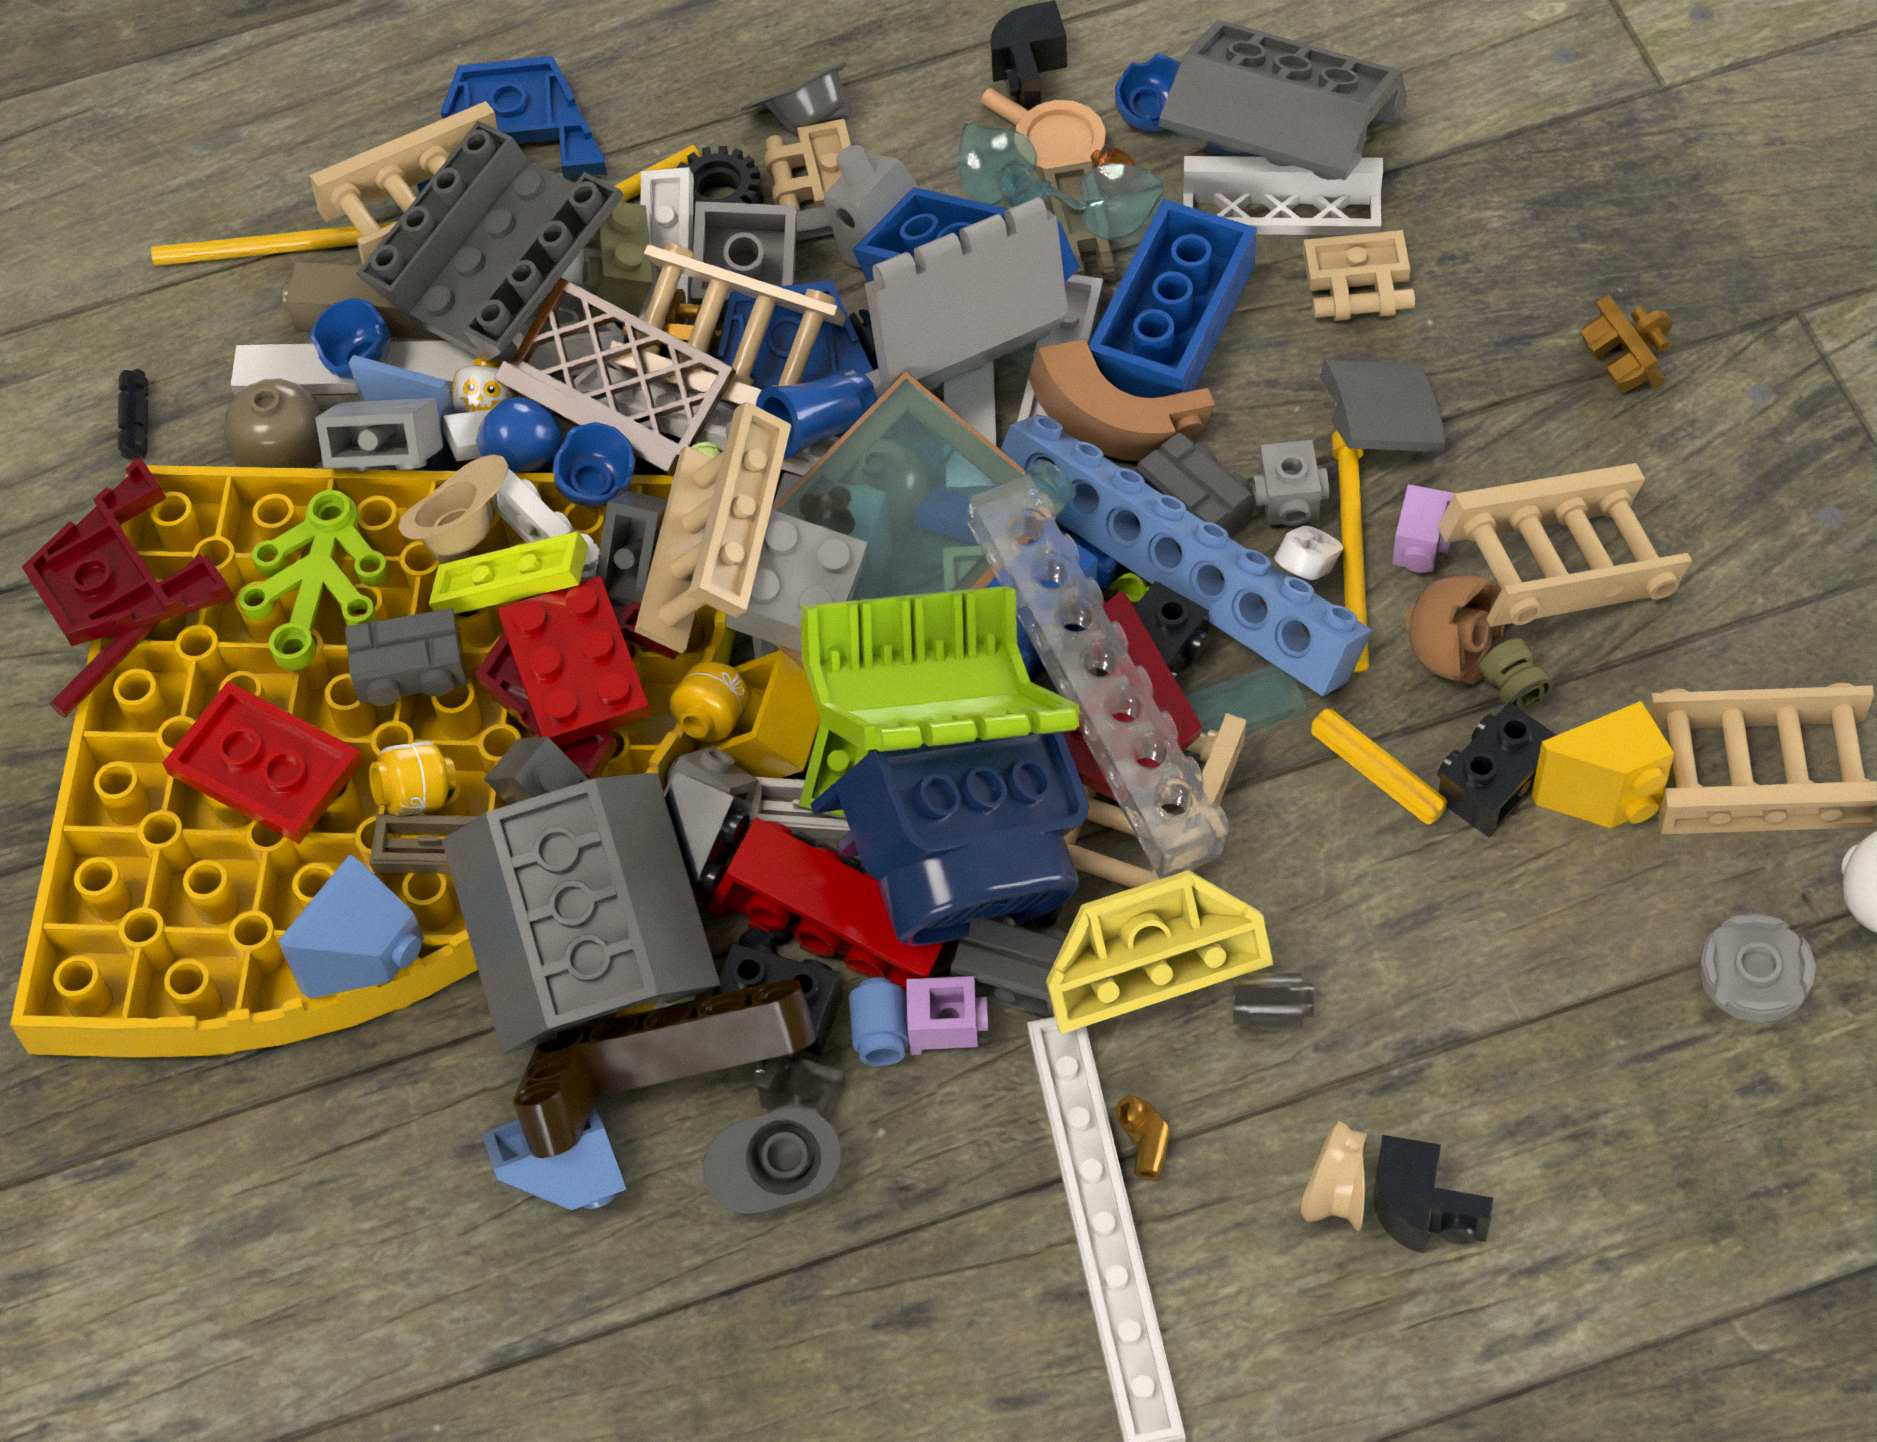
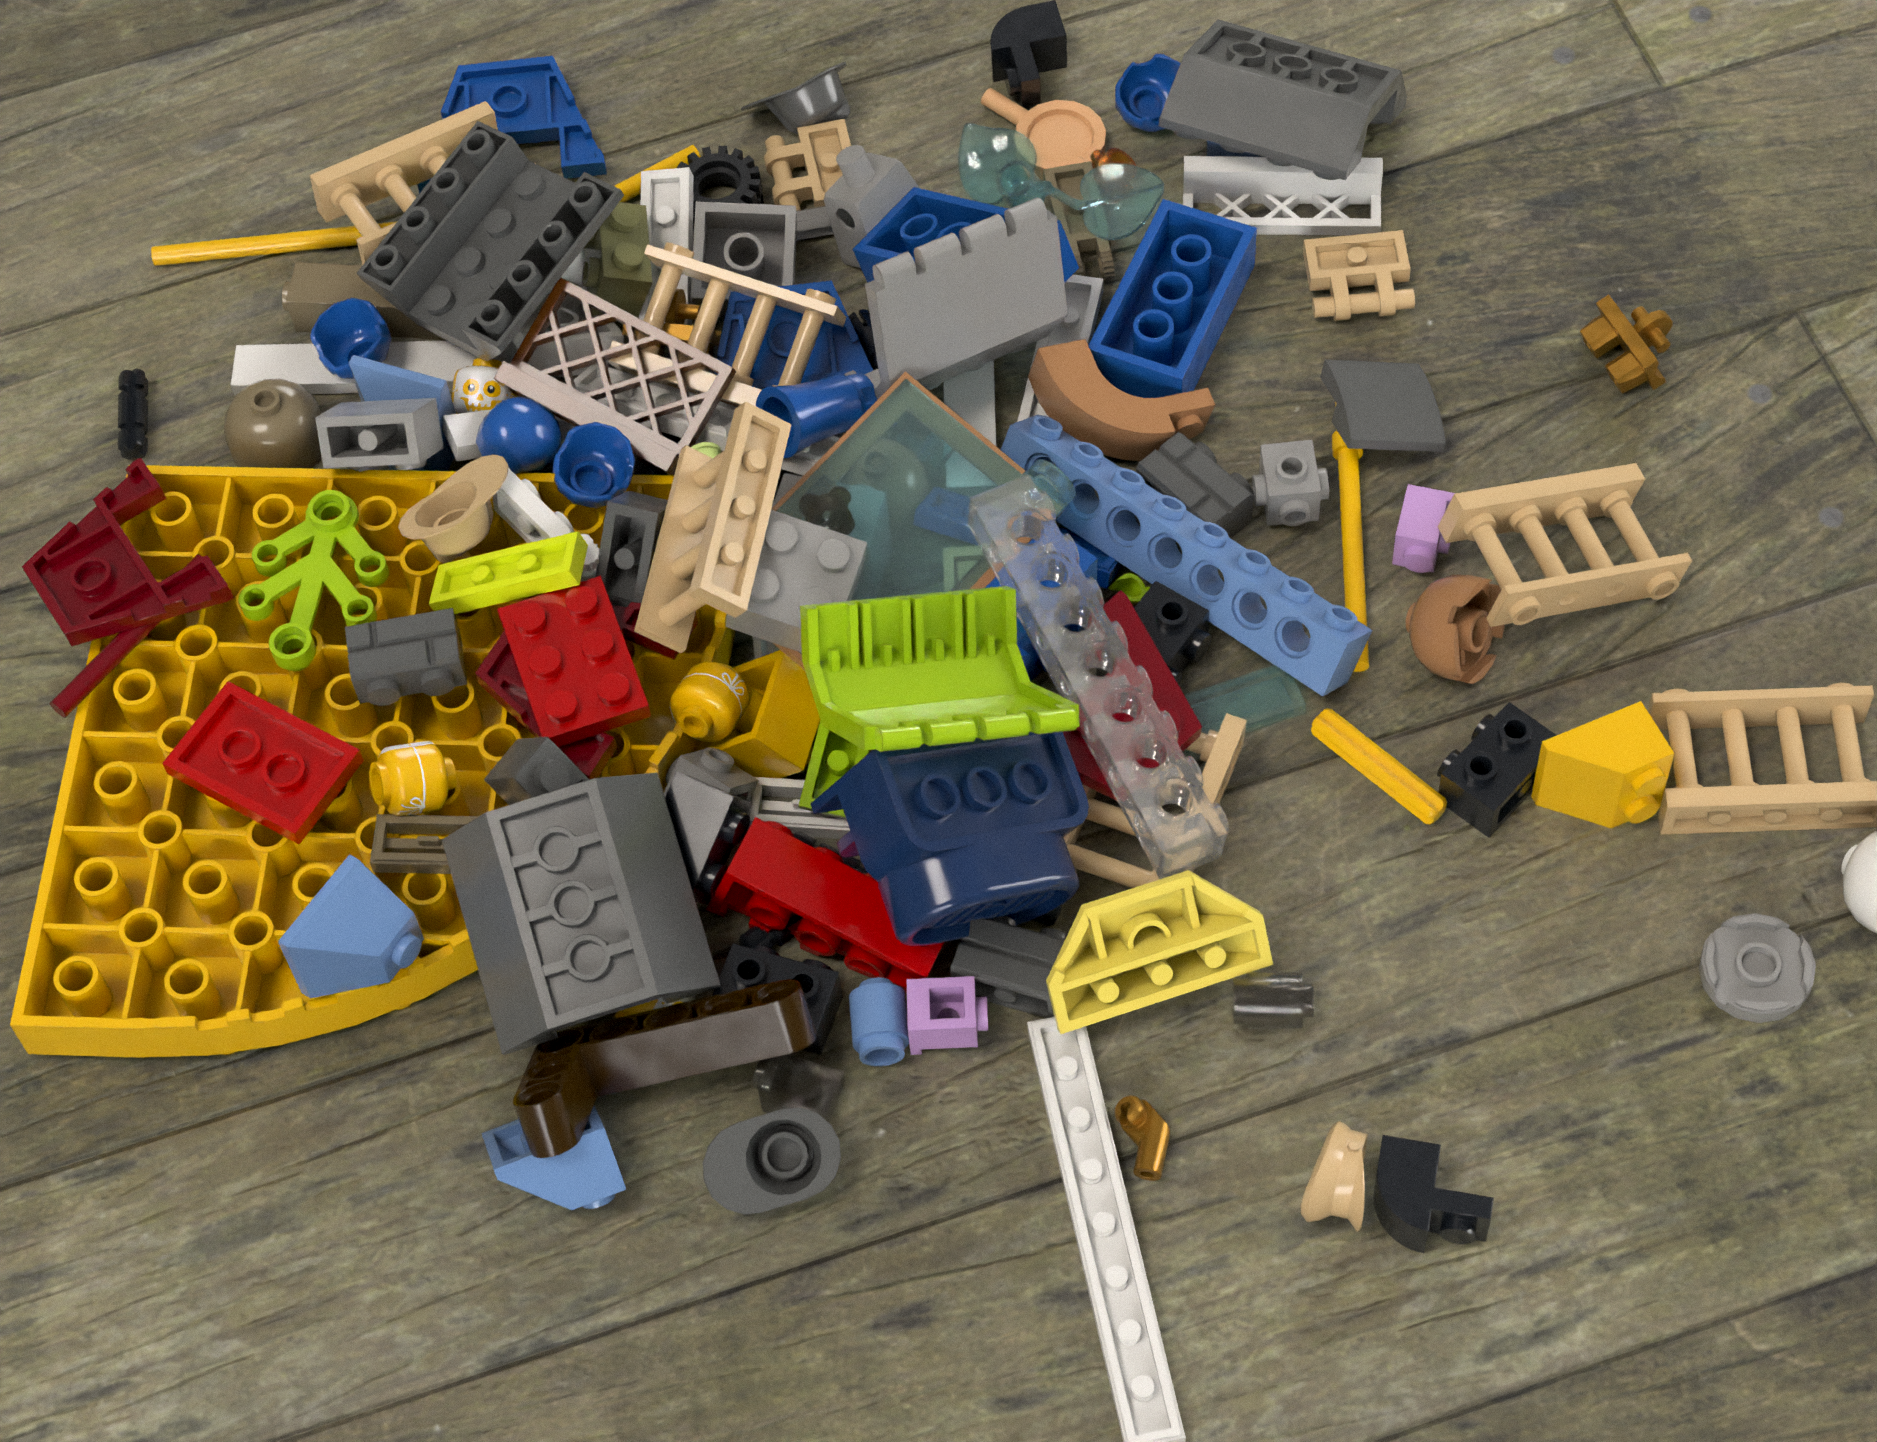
(1308, 552): white beam -> none
(1516, 676): olive wheel -> none

